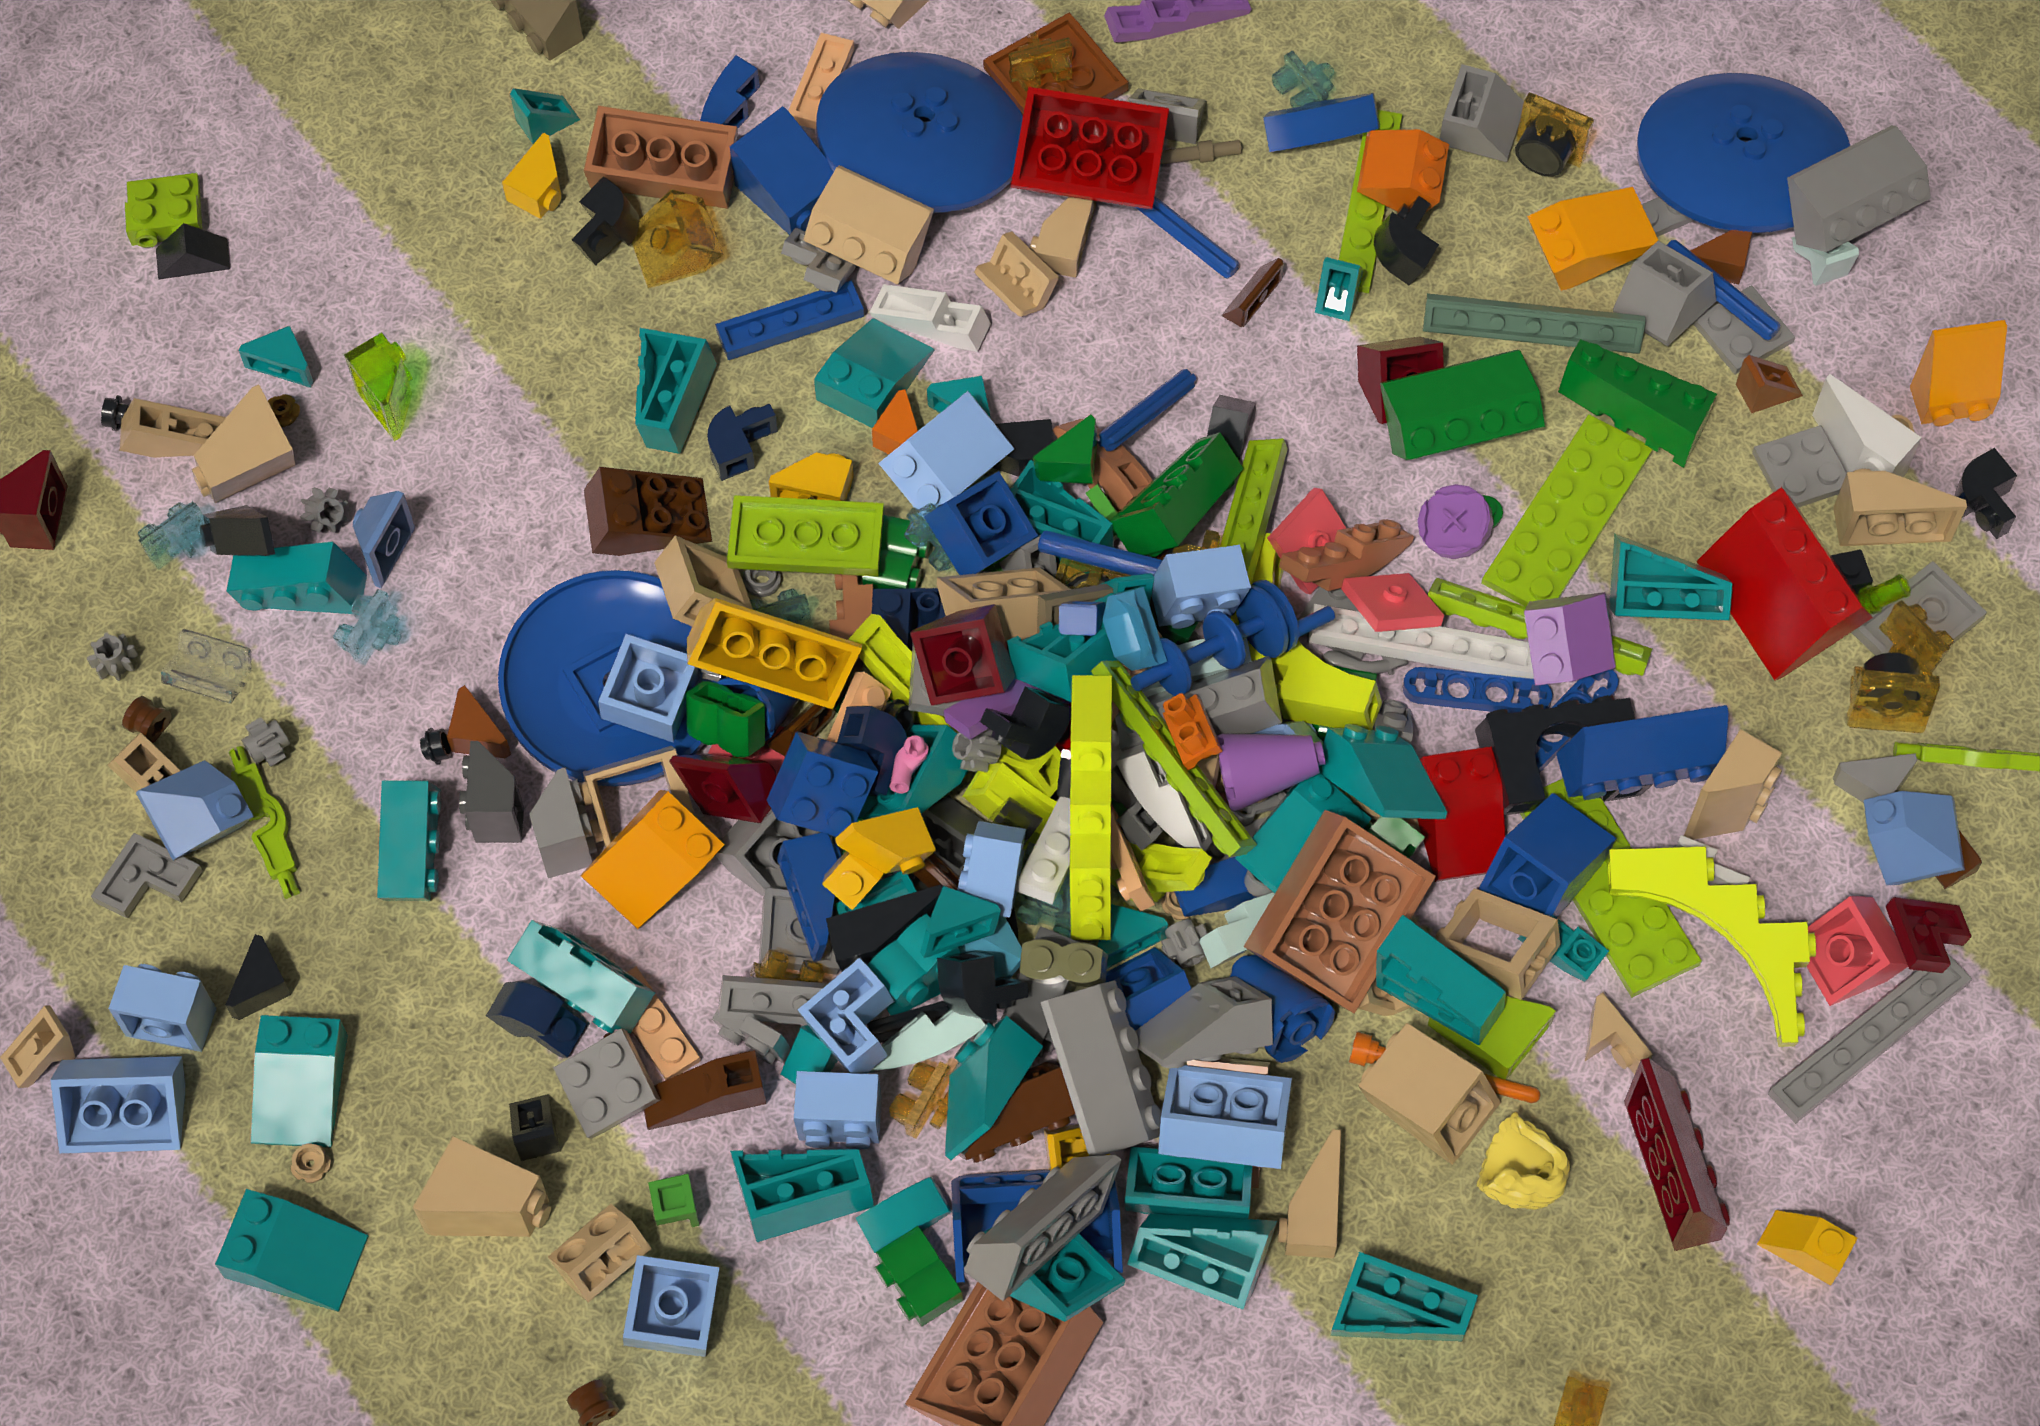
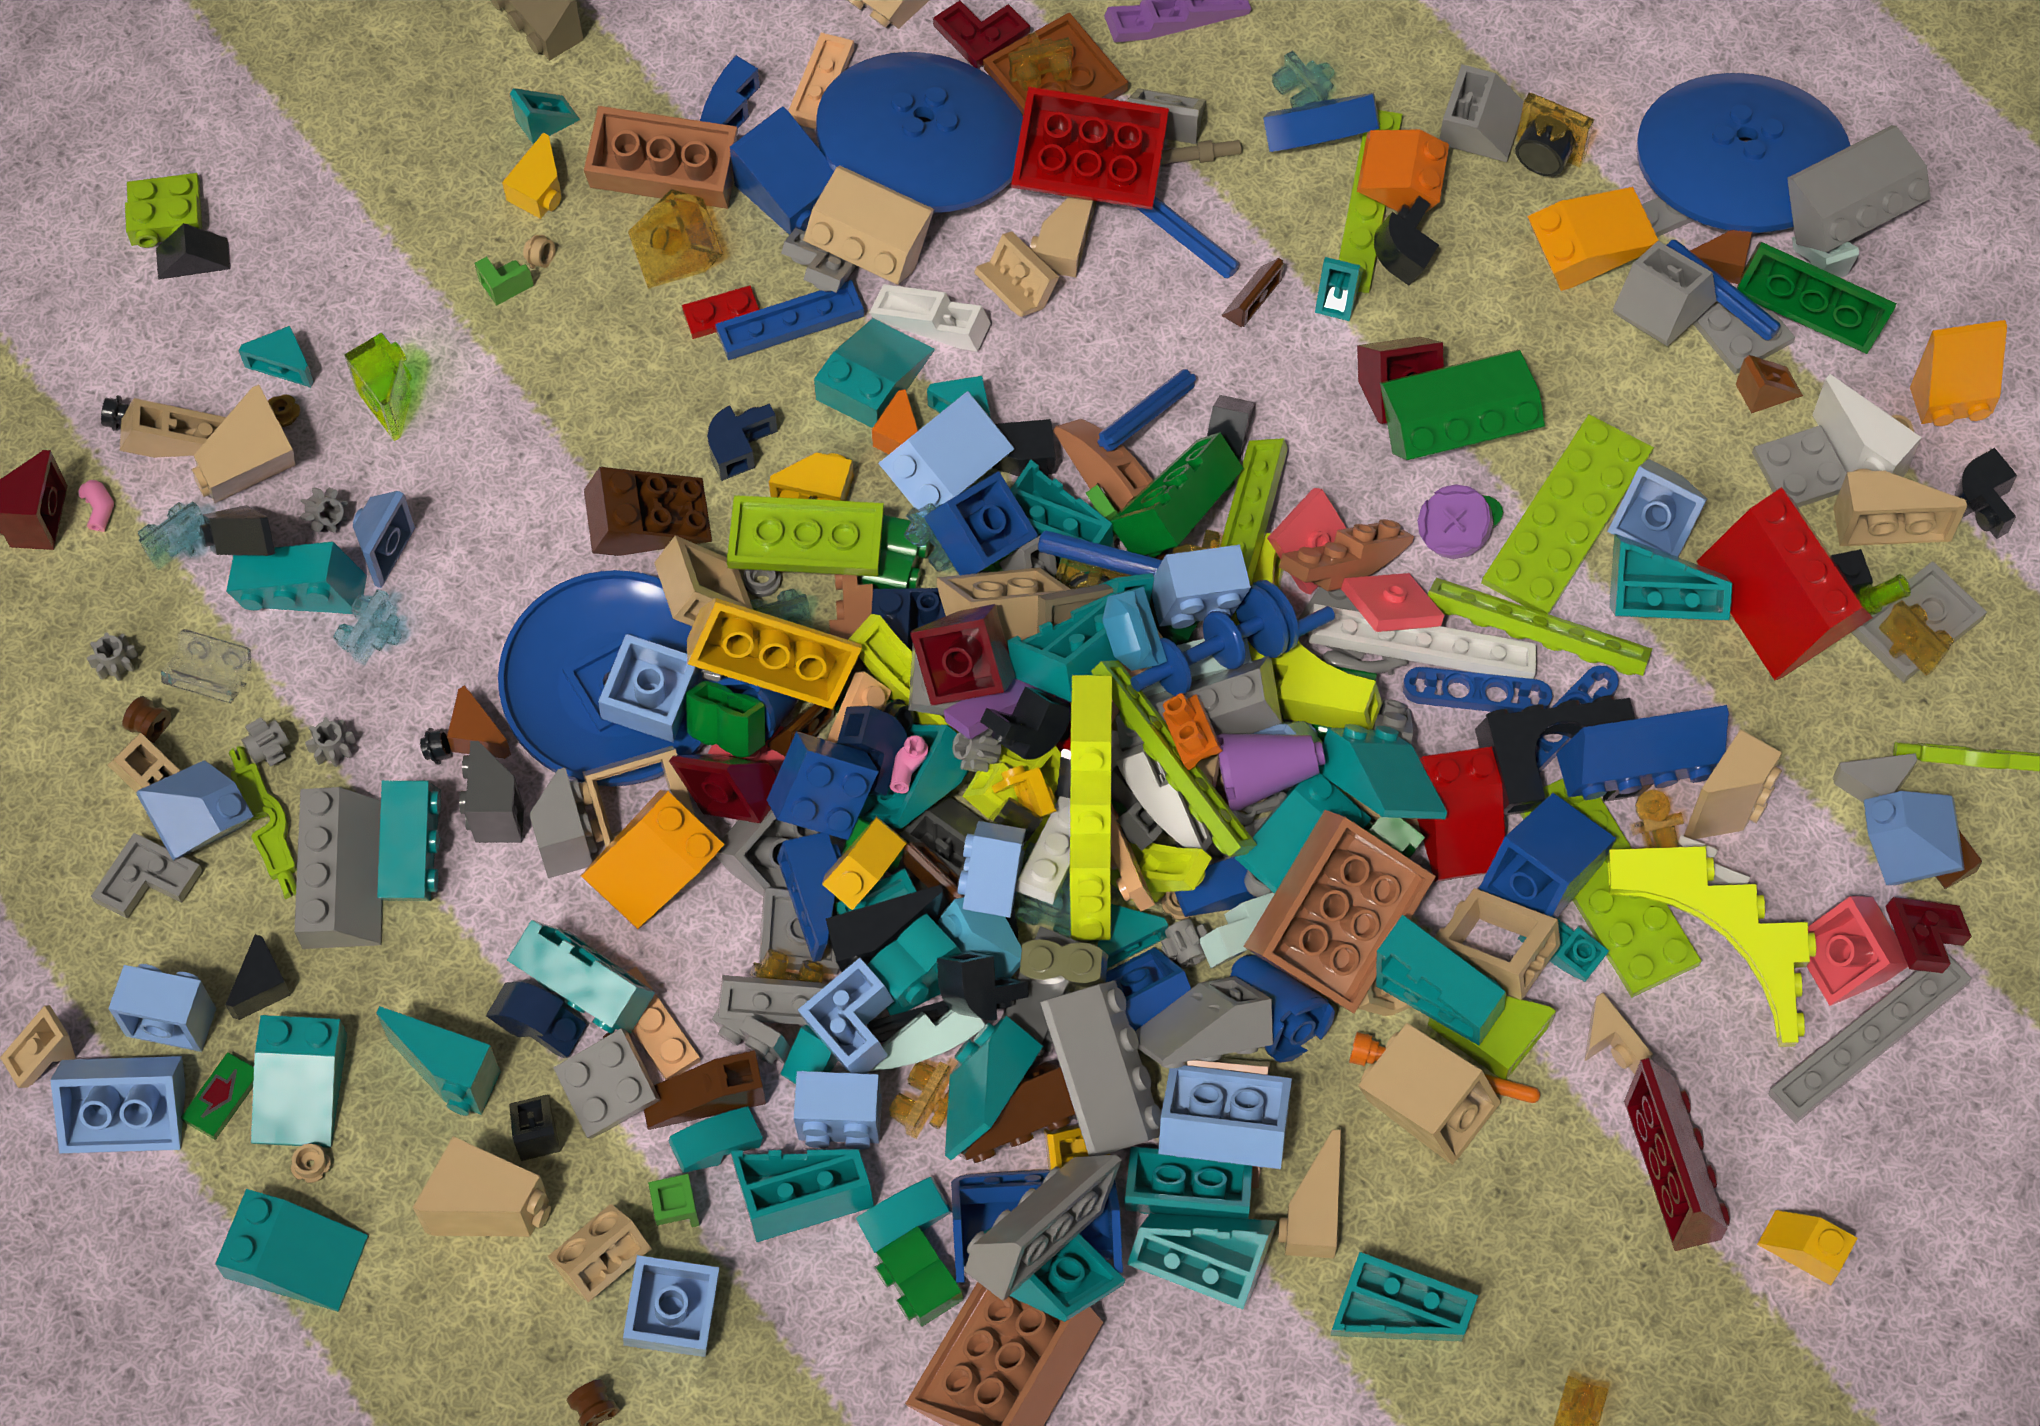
(101, 502): none -> bright pink arm
(220, 1096): none -> green tile
(330, 741): none -> light grey gear
(338, 869): none -> light grey slope
(452, 1064): none -> teal slope
(505, 281): none -> bright green panel
(536, 248): none -> tan plate
(611, 221): black brick -> none
(670, 387): teal wedge -> none
(707, 312): none -> red plate
(710, 1139): none -> teal slope
(889, 841): yellow slope -> none
(958, 921): teal slope -> none
(980, 39): none -> dark red plate
(1029, 789): none -> yellow bracket
(1070, 456): green slope -> none
(1081, 617): slope -> none
(1523, 1166): light yellow hair -> none
(1532, 323): sand green tile -> none
(1569, 638): medium lavender slope -> none
(1638, 398): green wedge -> none
(1656, 824): none -> clear yellow hips
(1658, 509): none -> medium blue slope
(1814, 297): none -> green slope
(1894, 689): clear yellow piece -> none

